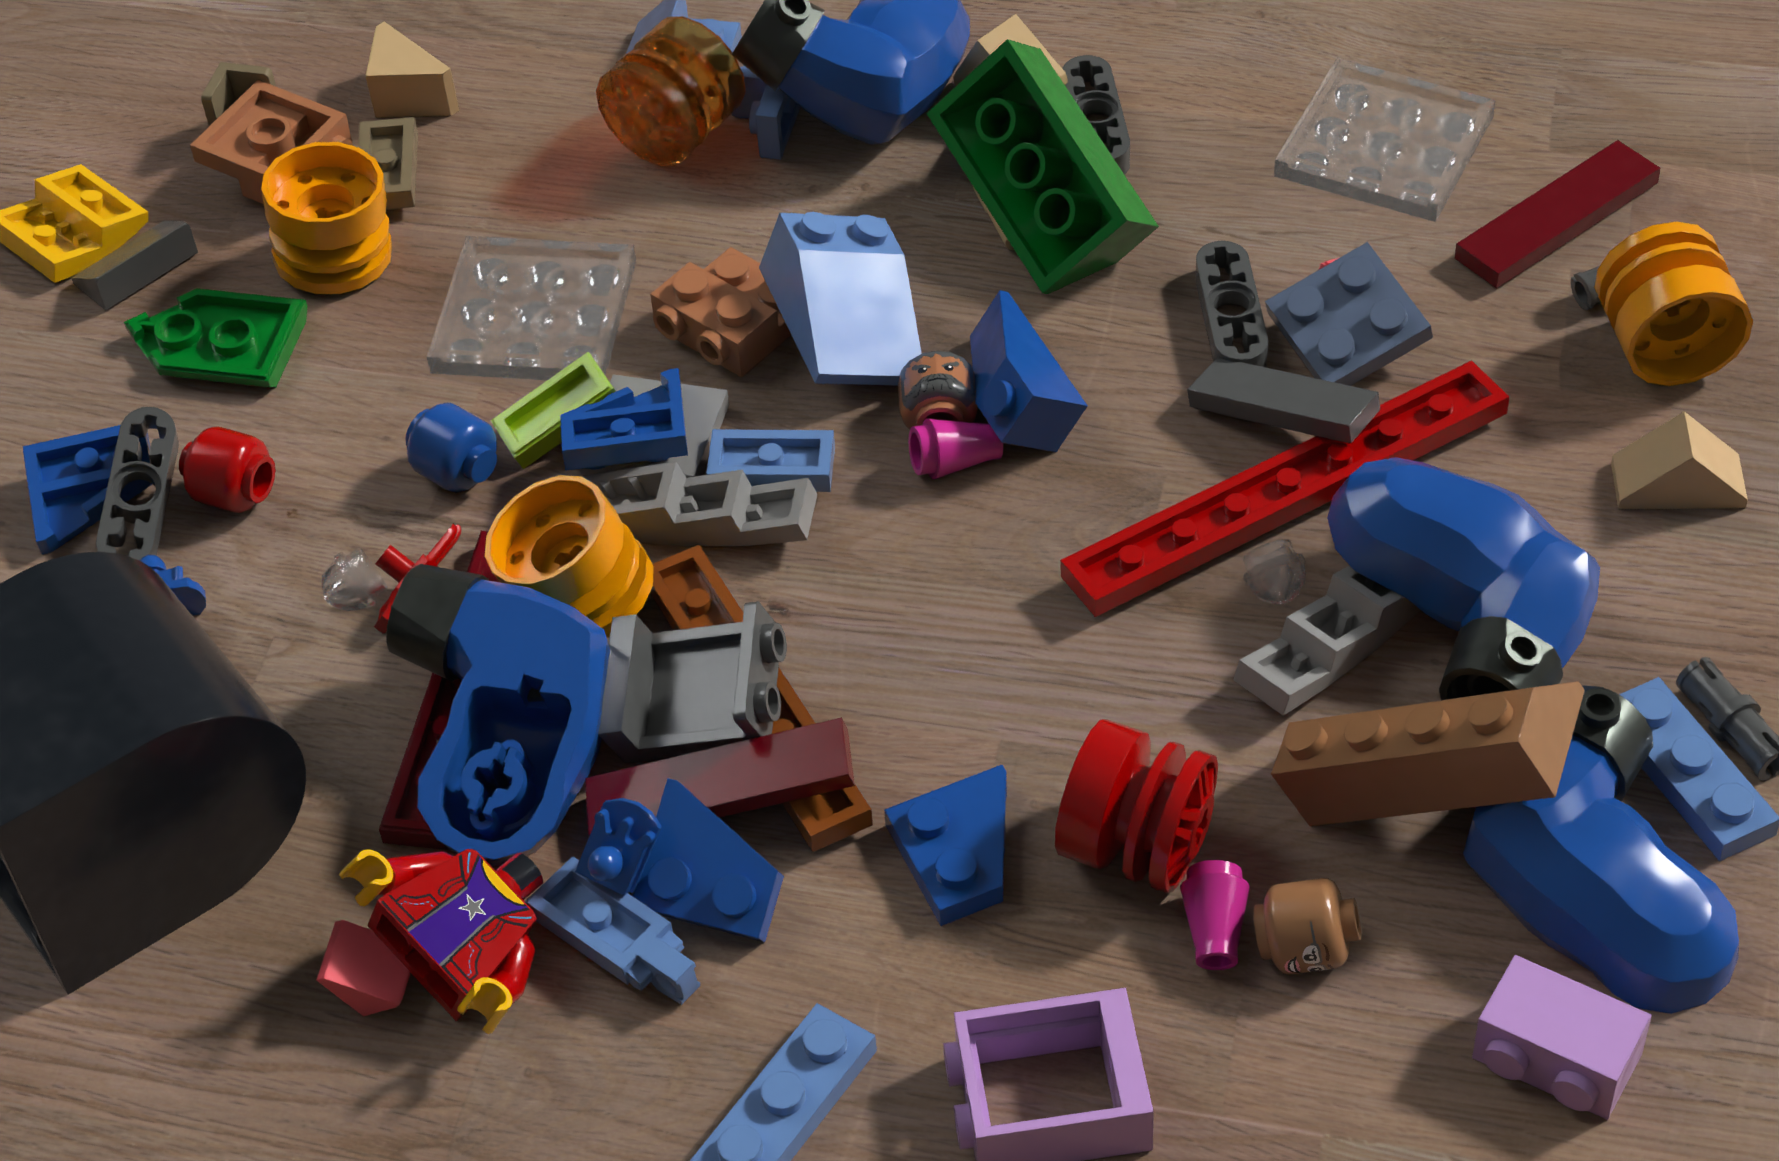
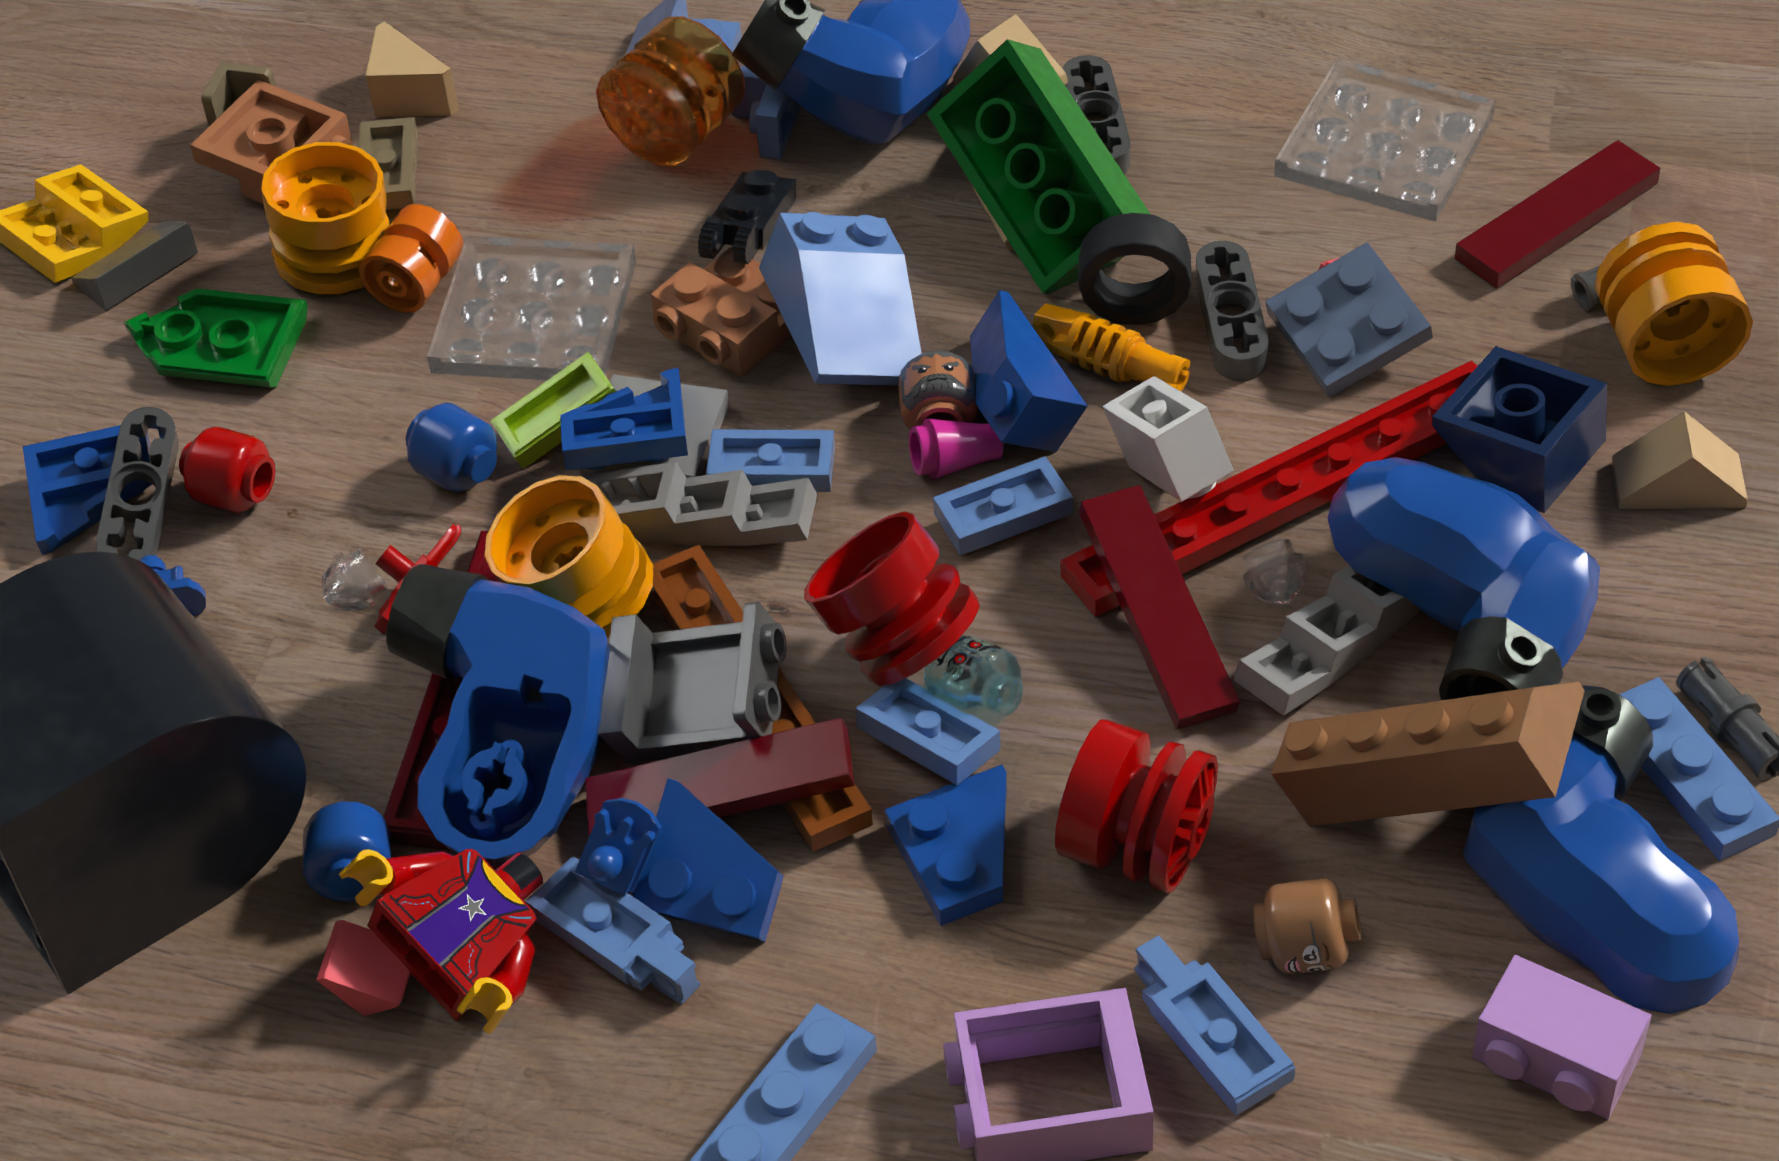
(334, 839): none -> blue head
(411, 258): none -> orange wheel
(747, 215): none -> black hinge
(892, 599): none -> red wheel
(928, 730): none -> medium blue plate
(976, 679): none -> clear light blue head
(1003, 505): none -> medium blue plate
(1106, 347): none -> light orange hinge
(1128, 236): none -> black tyre
(1158, 607): none -> dark red tile
(1169, 439): none -> white brick
(1212, 1027): none -> medium blue hinge
(1215, 910): dark pink cone -> none
(1284, 400): dark grey tile -> none
(1524, 424): none -> dark blue slope

